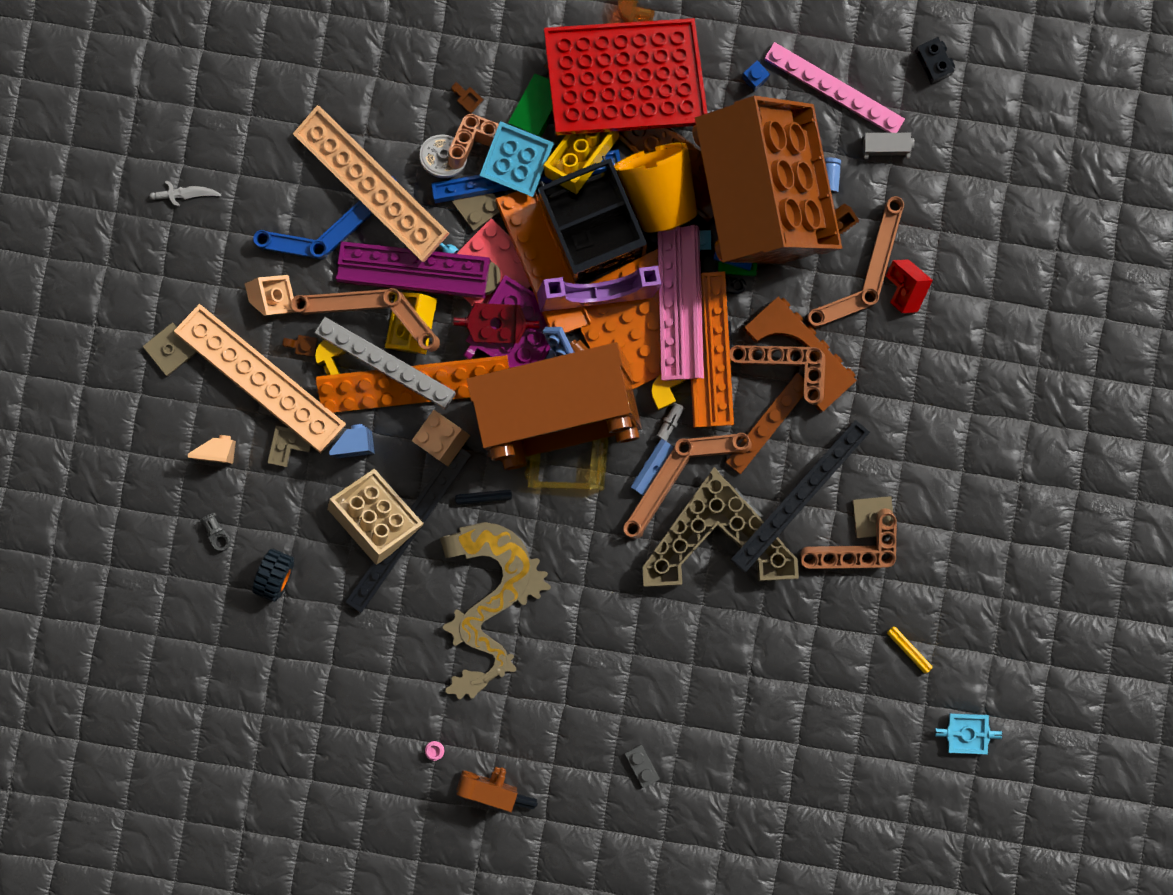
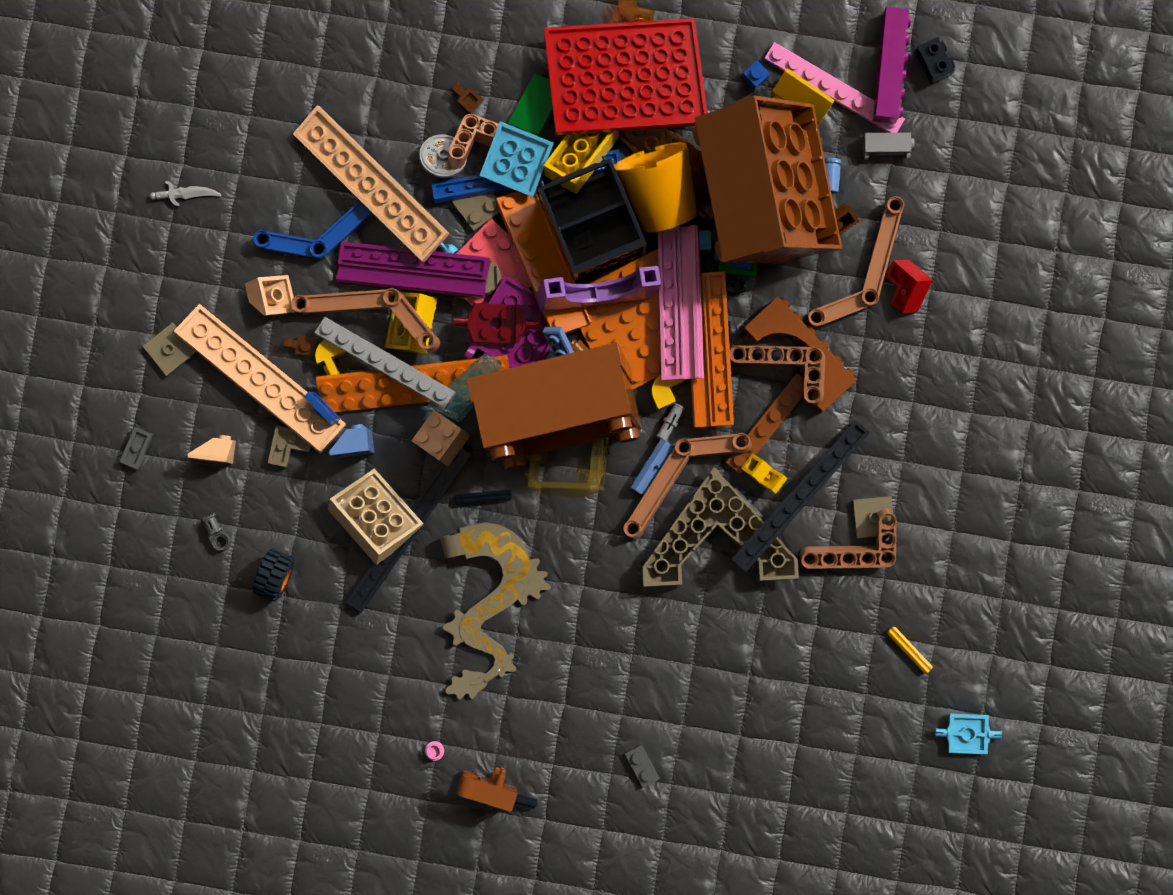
(136, 448): none -> dark grey plate
(322, 408): none -> blue plate
(461, 403): none -> clear light blue wing
(763, 473): none -> yellow brick
(795, 88): none -> yellow slope
(891, 65): none -> magenta brick

